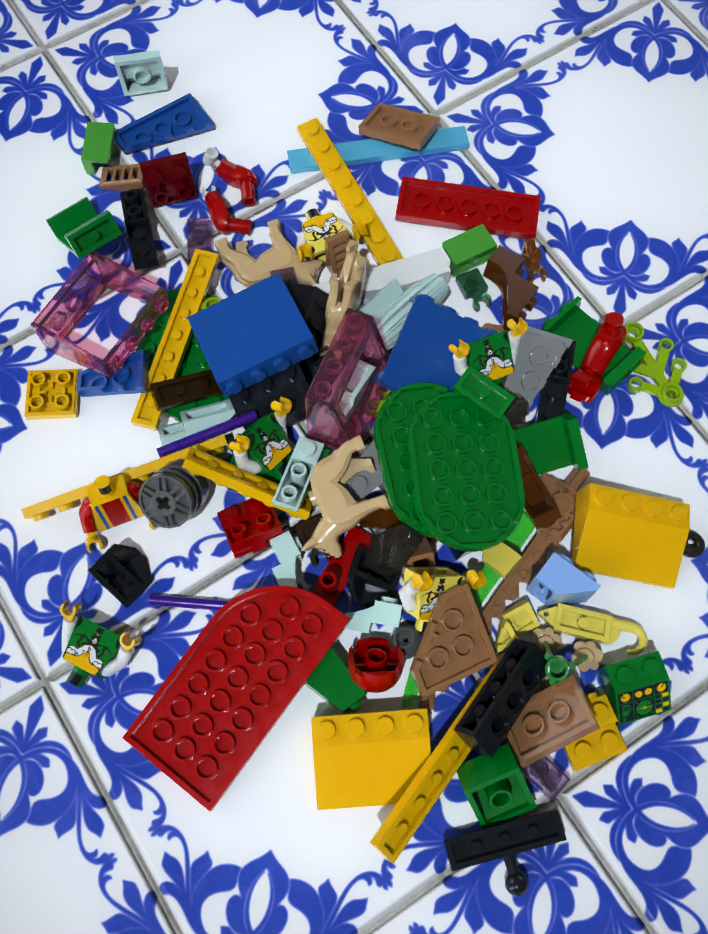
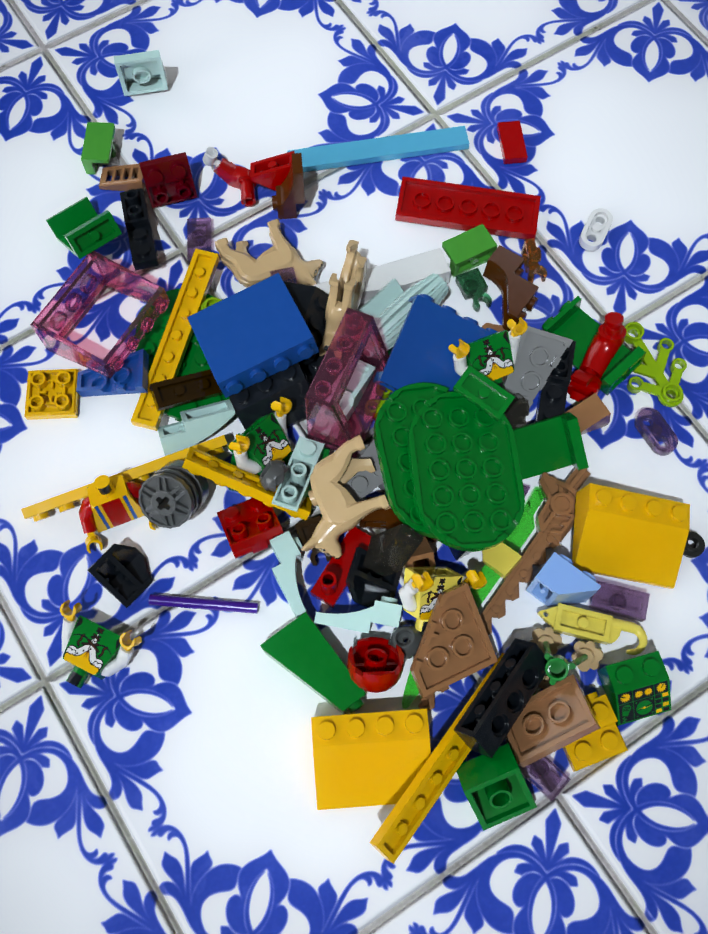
(168, 123): blue wing -> none
(207, 434): dark purple bar -> none
(220, 216): red arm -> none
(234, 687): red plate -> none
(271, 171): none -> red slope
(273, 474): none -> dark grey plate
(290, 191): none -> reddish brown slope
(317, 228): torso -> none
(336, 253): medium nougat slope -> none
(348, 191): yellow plate -> none
(399, 126): medium nougat plate -> none
(504, 842): black plate -> none
(512, 142): none -> red tile
(514, 623): light yellow slope -> none
(538, 504): reddish brown arch -> none
(591, 414): none -> medium nougat slope
(596, 231): none -> white plate
(620, 601): none -> clear purple plate
(656, 432): none -> clear purple plate

